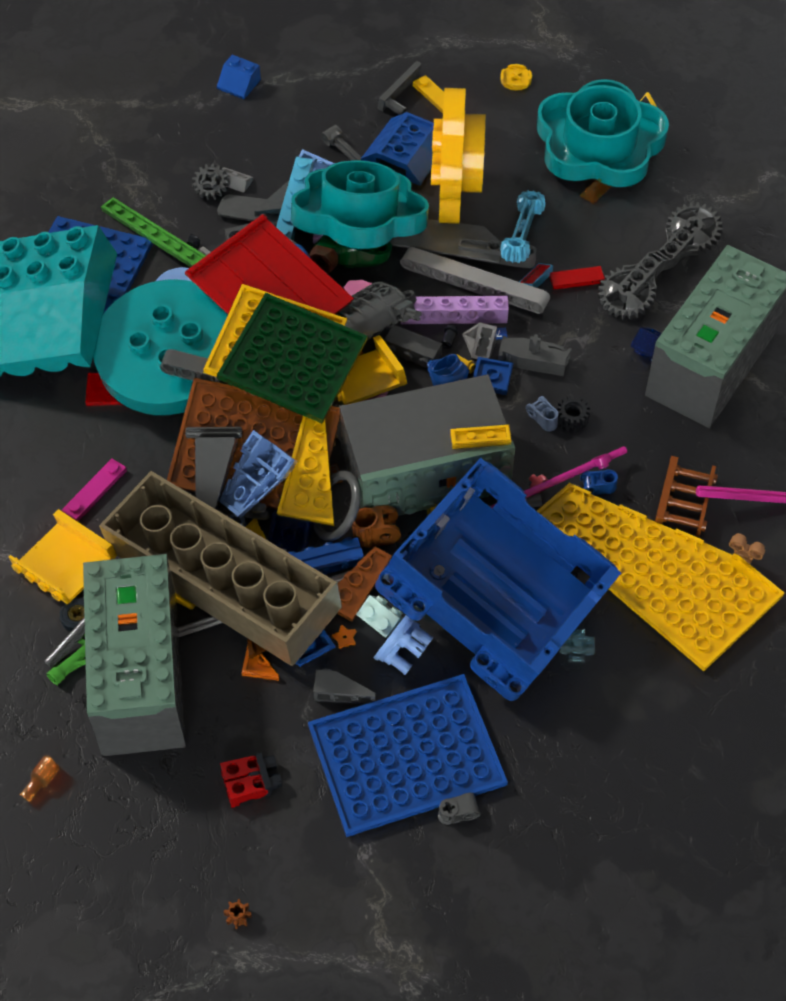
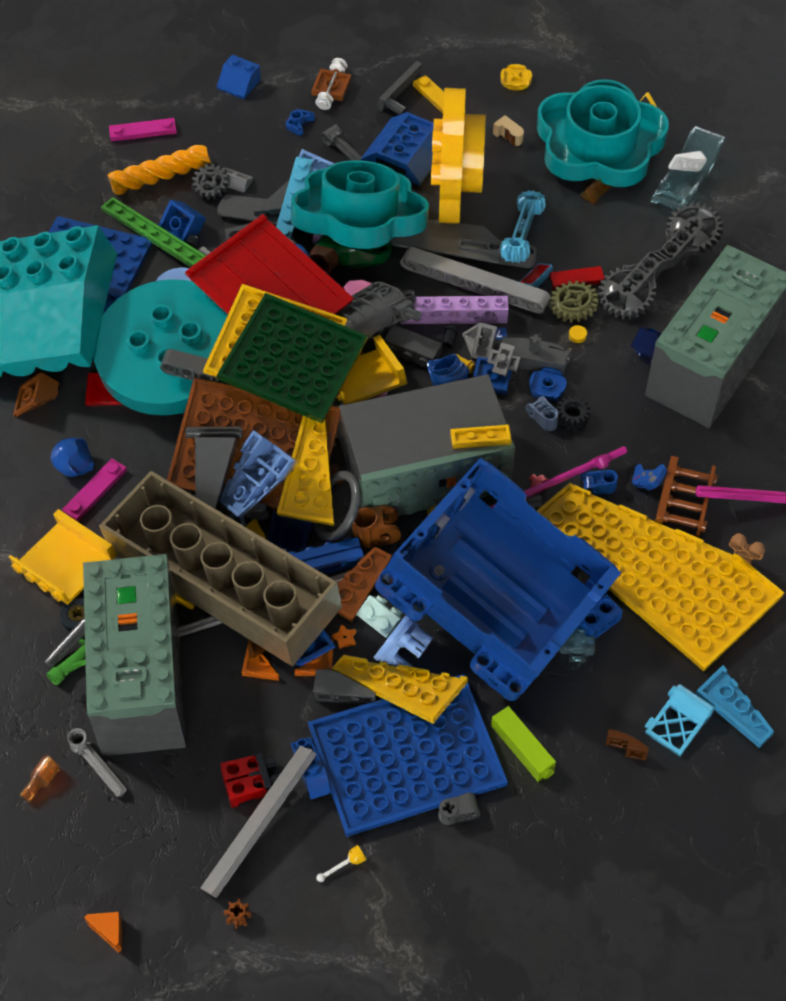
(35, 393): none -> dark orange slope
(72, 457): none -> blue helmet
(85, 749): none -> light grey axle
(108, 927): none -> orange slope
(142, 129): none -> dark pink plate
(163, 167): none -> light orange piece
(181, 220): none -> blue slope
(258, 821): none -> light grey tile
(298, 119): none -> blue piece
(315, 776): none -> blue slope
(322, 662): none -> orange tile
(331, 84): none -> dark orange plate
(355, 856): none -> hinge
(405, 686): none -> yellow wing
(504, 358): none -> light grey piece
(509, 130): none -> tan leg
(523, 744): none -> lime brick
(556, 380): none -> blue plate
(574, 301): none -> olive gear
(577, 334): none -> yellow tile
(602, 620): none -> blue brick
(633, 747): none -> reddish brown slope
(648, 478): none -> blue piece
(682, 186): none -> clear light blue windscreen
(687, 705): none -> medium azure piece
(689, 161): none -> white slope
(735, 707): none -> dark azure wing

